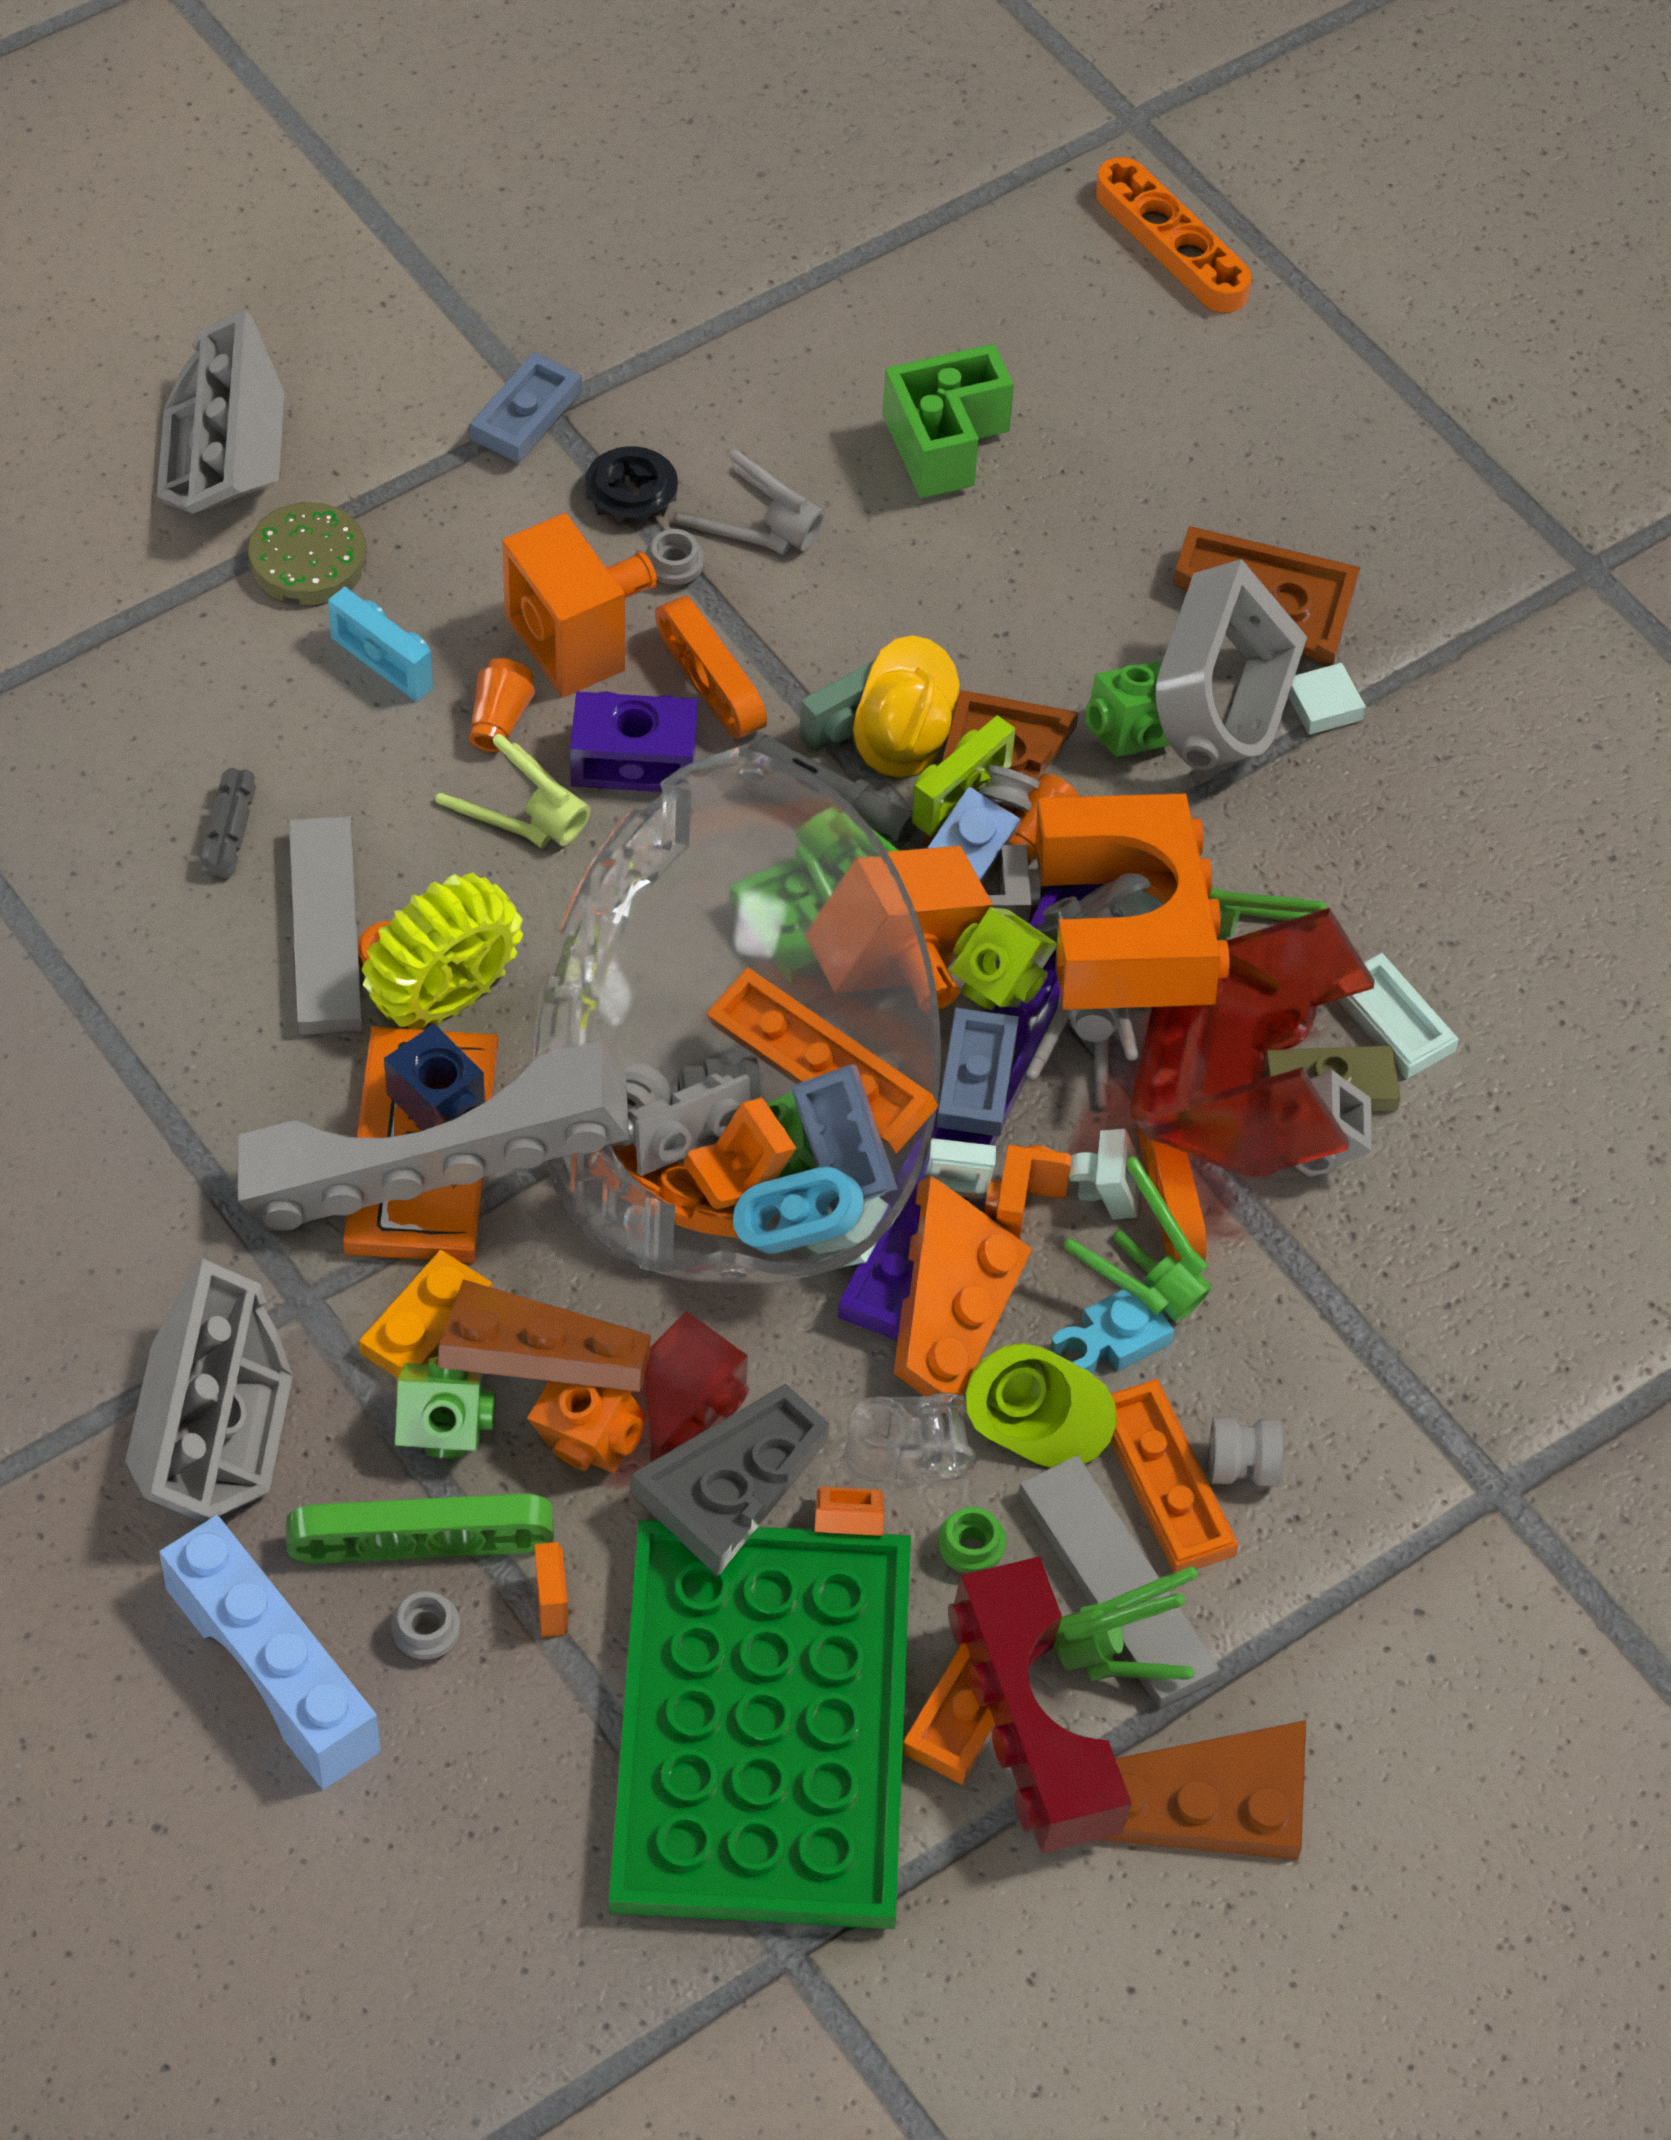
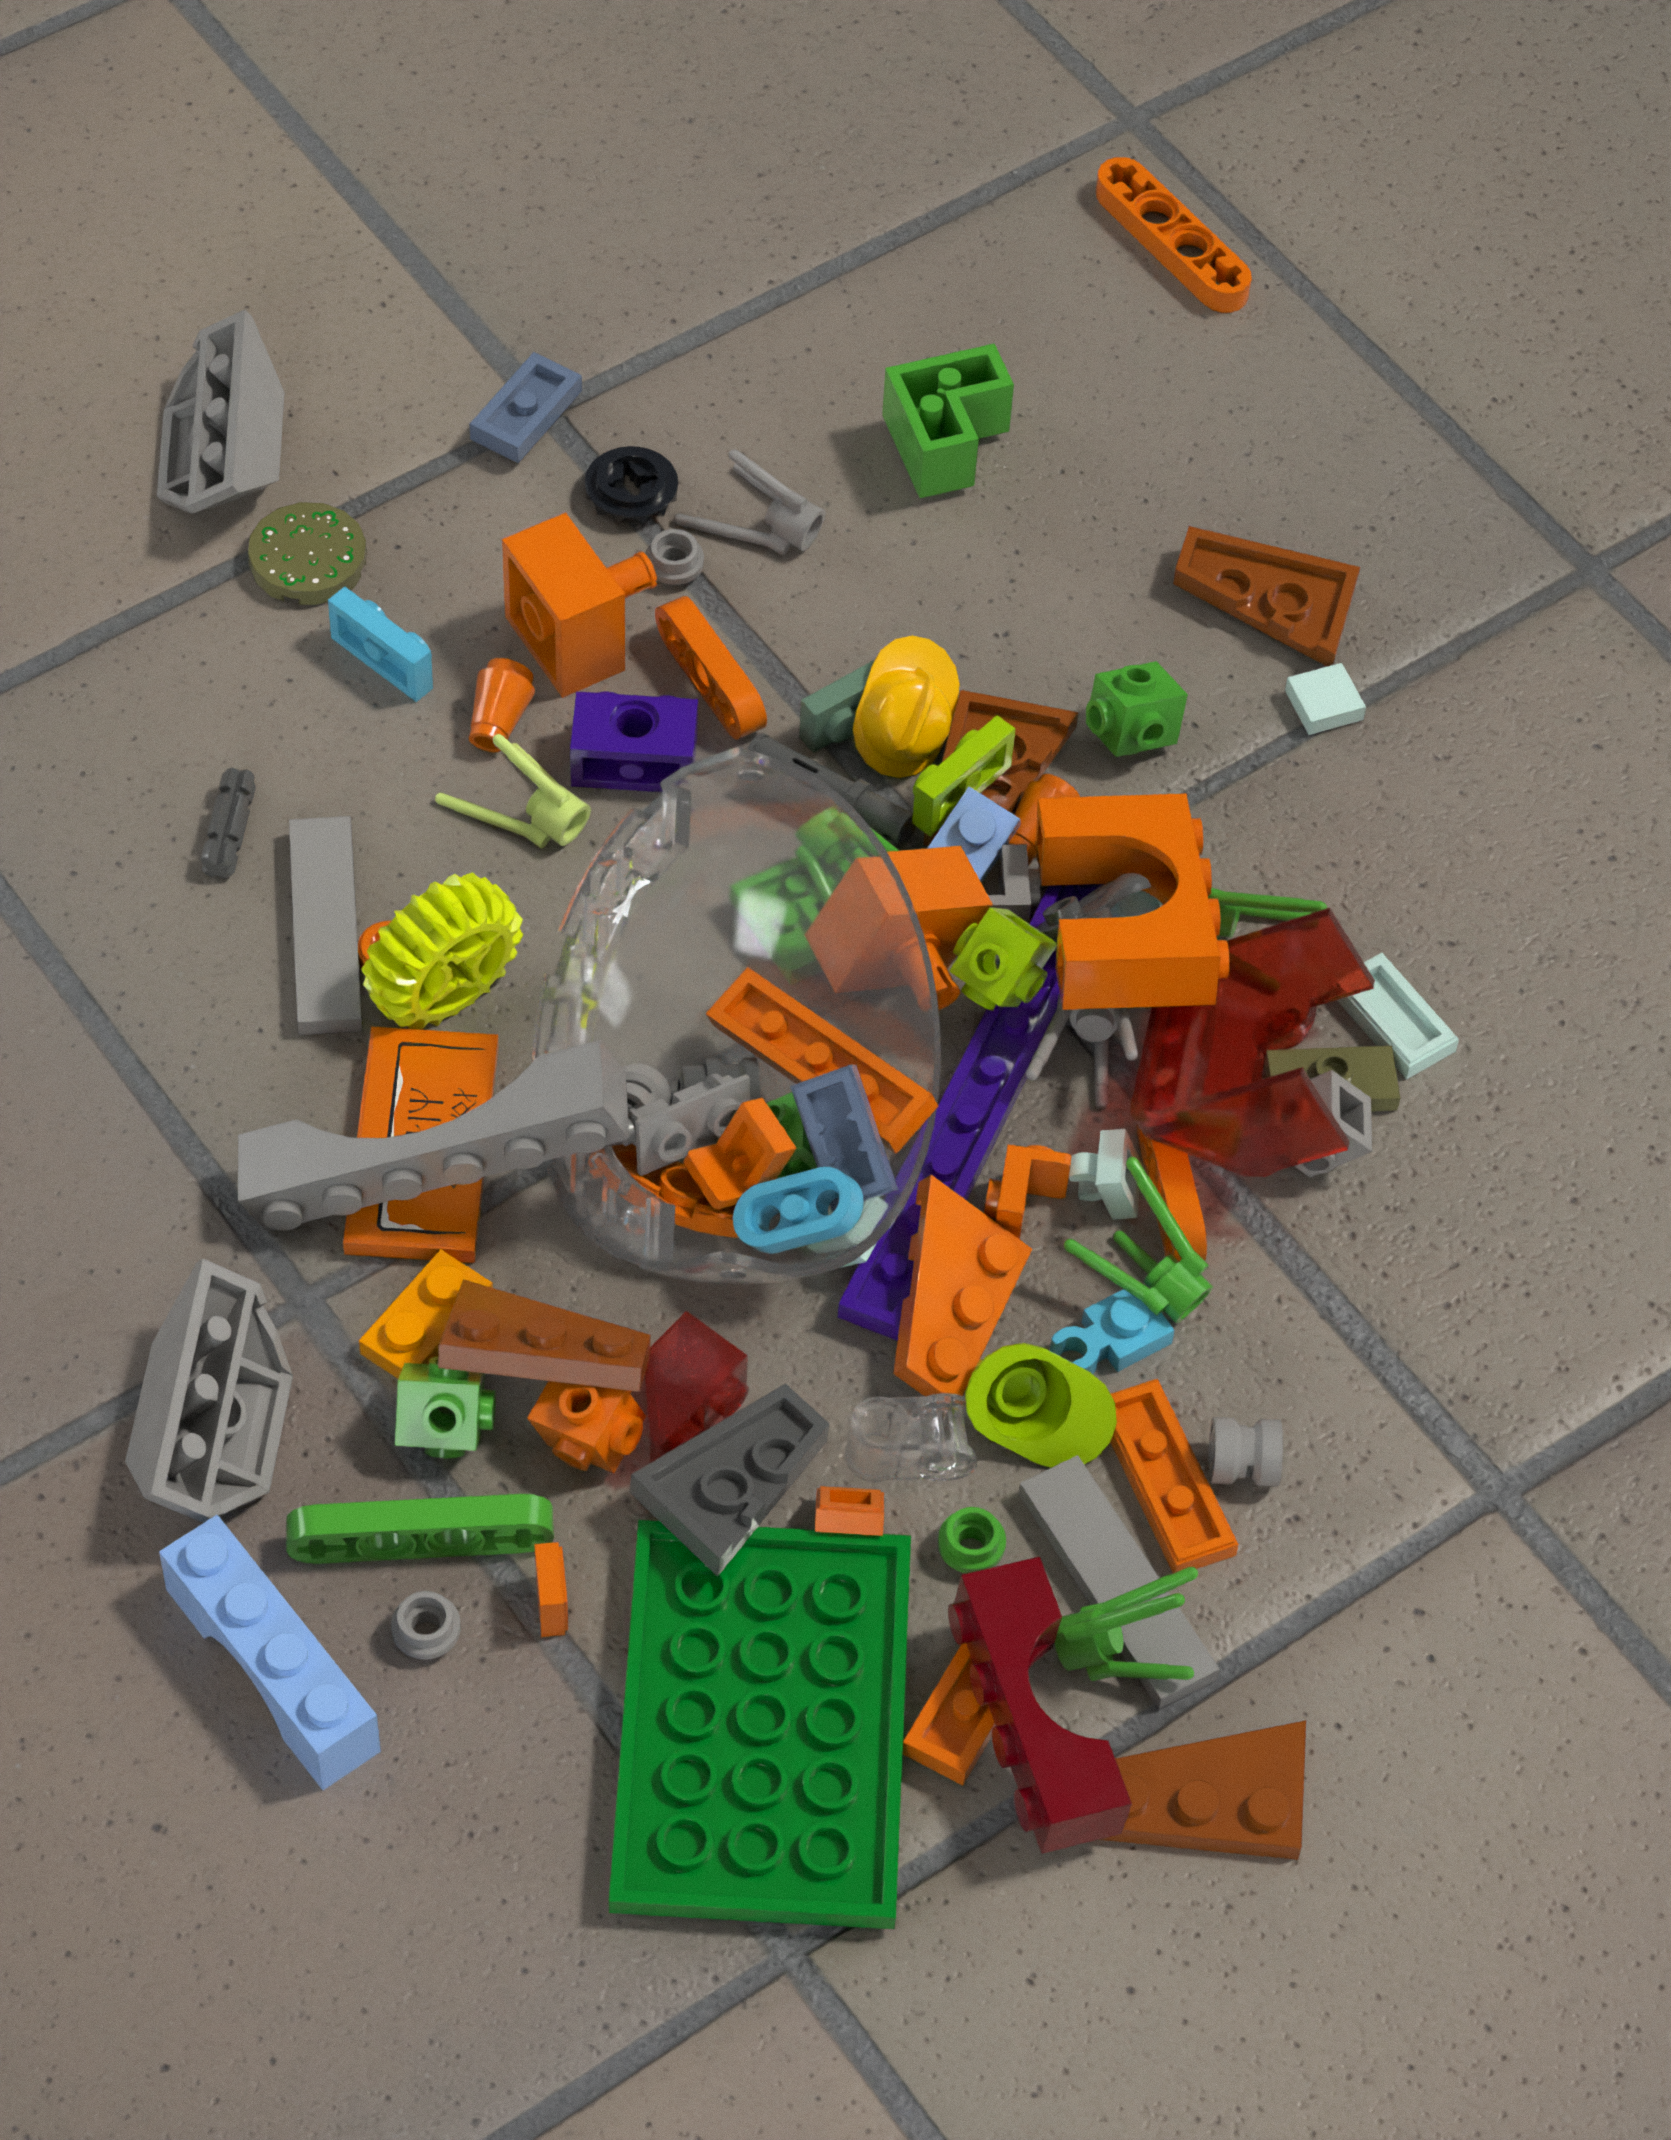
(429, 1062): dark blue brick -> none
(961, 1166): light aqua tile -> none
(977, 1072): sand blue plate -> none
(1009, 788): light grey bush -> none
(1237, 605): light grey window -> none

